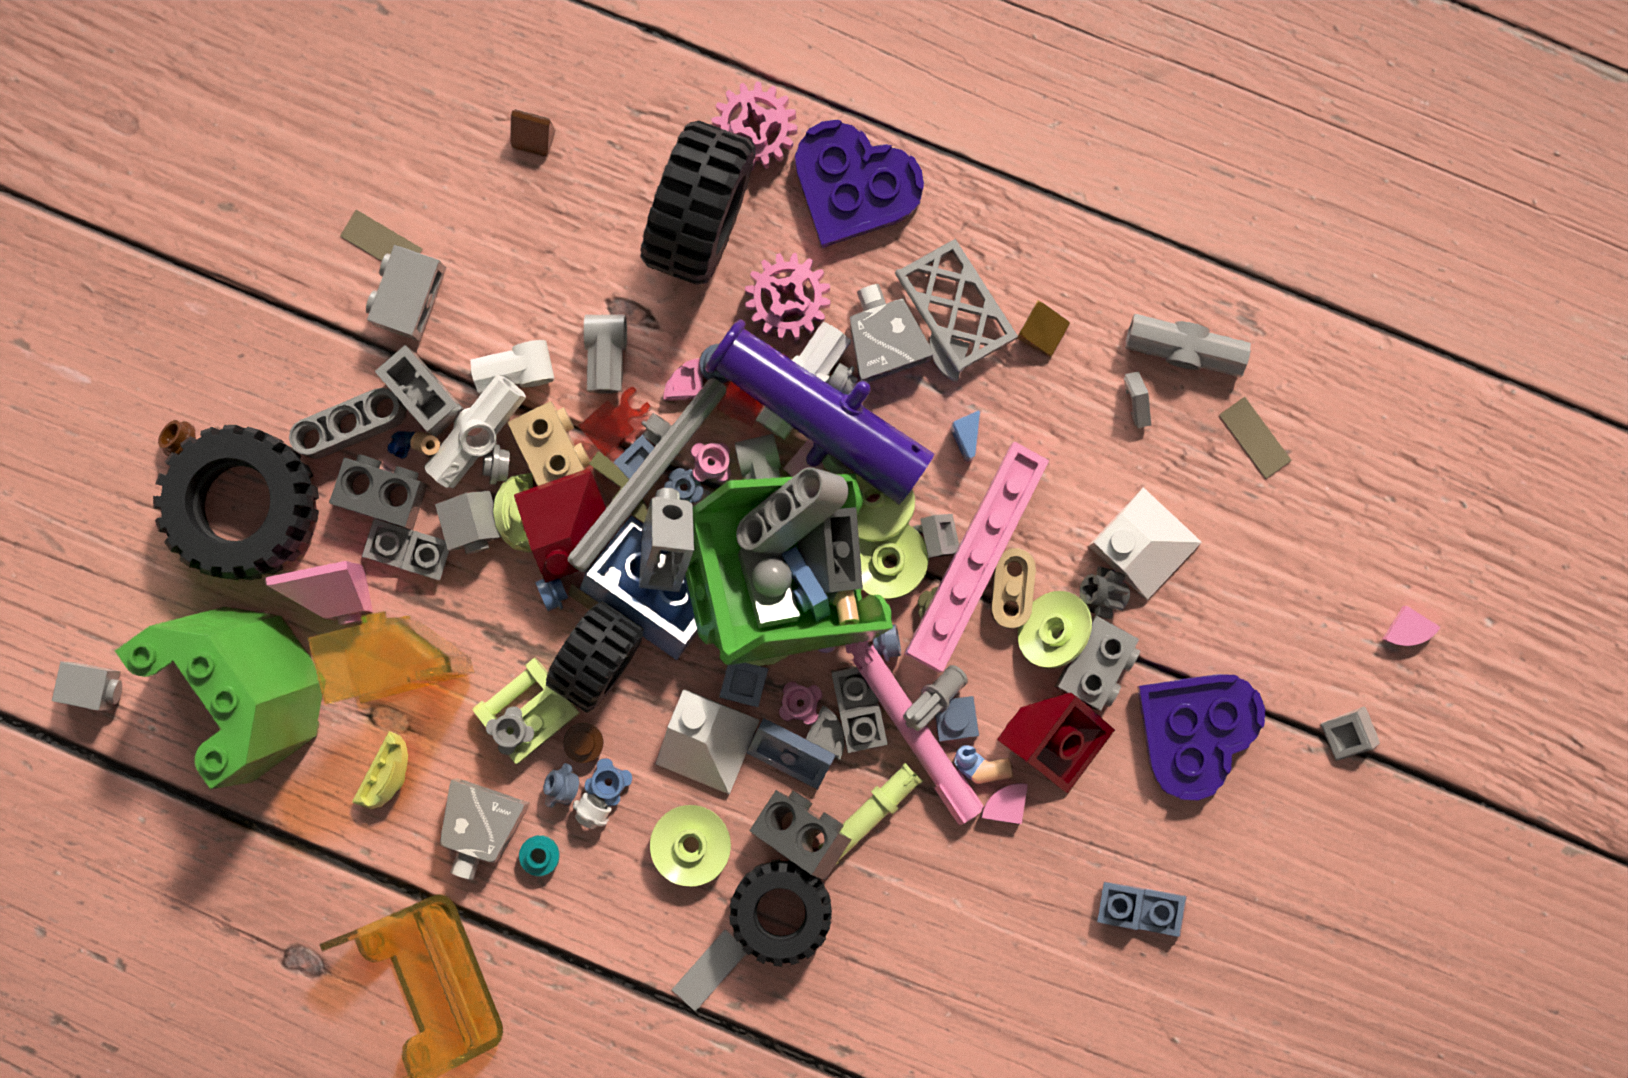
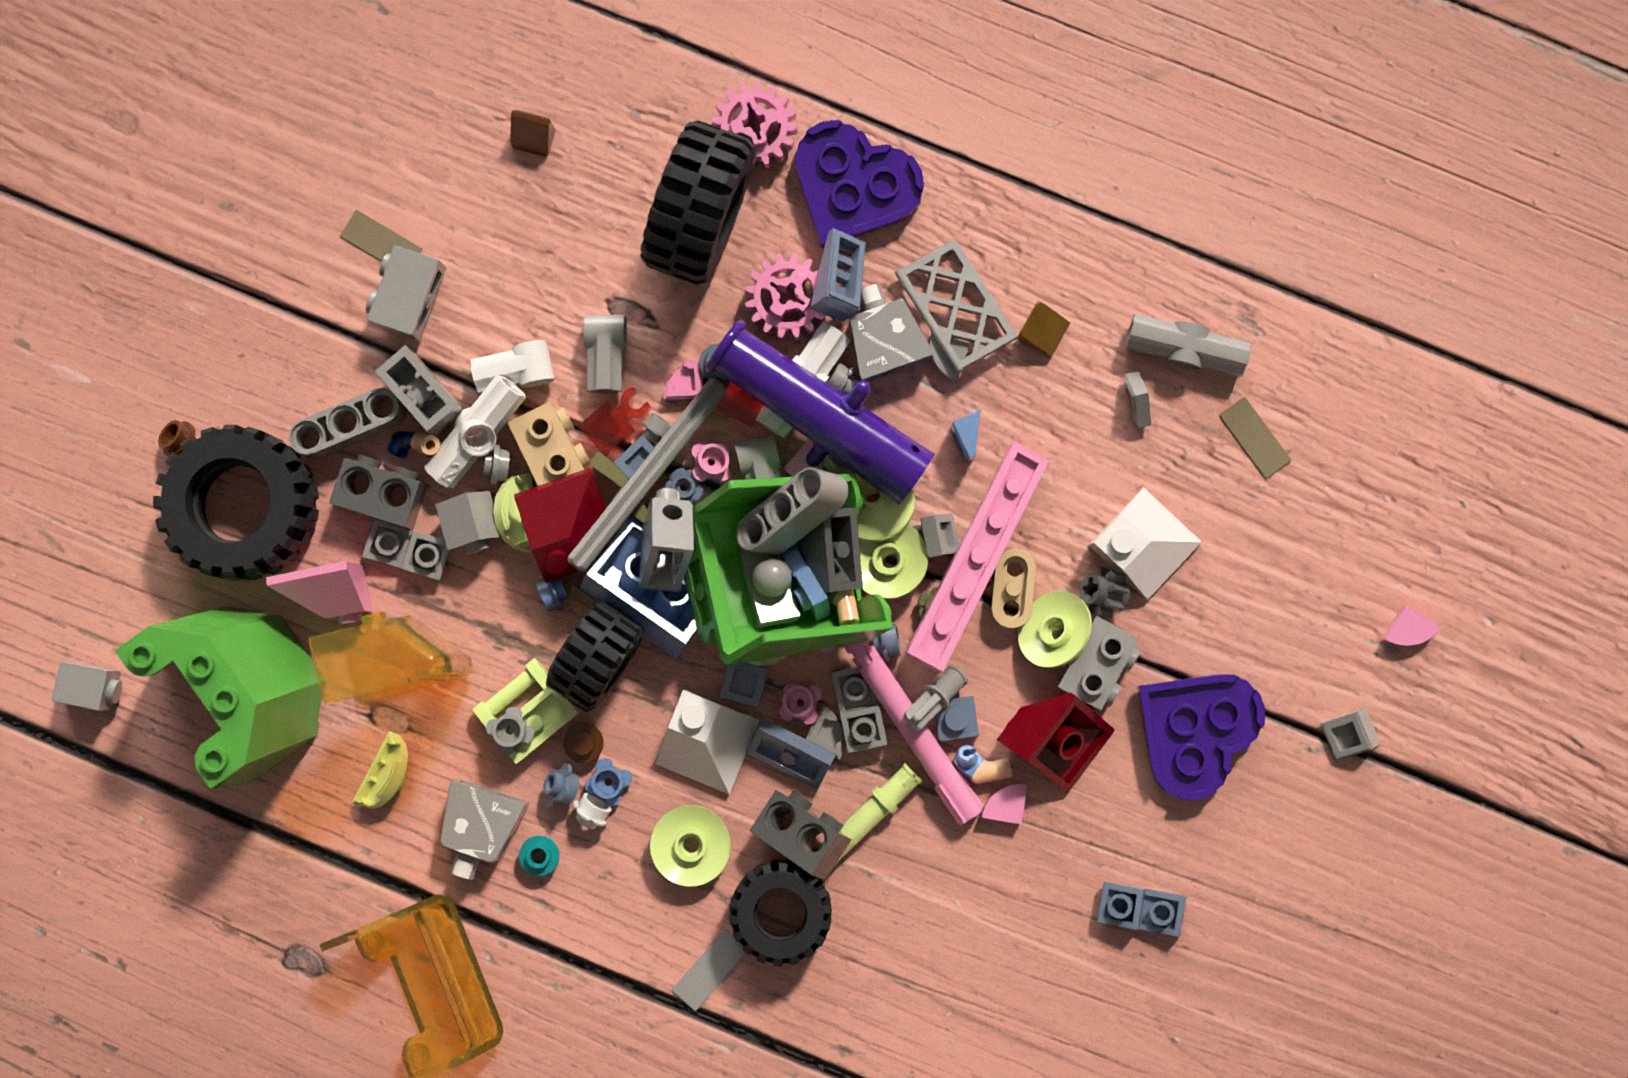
(828, 296): none -> sand blue slope

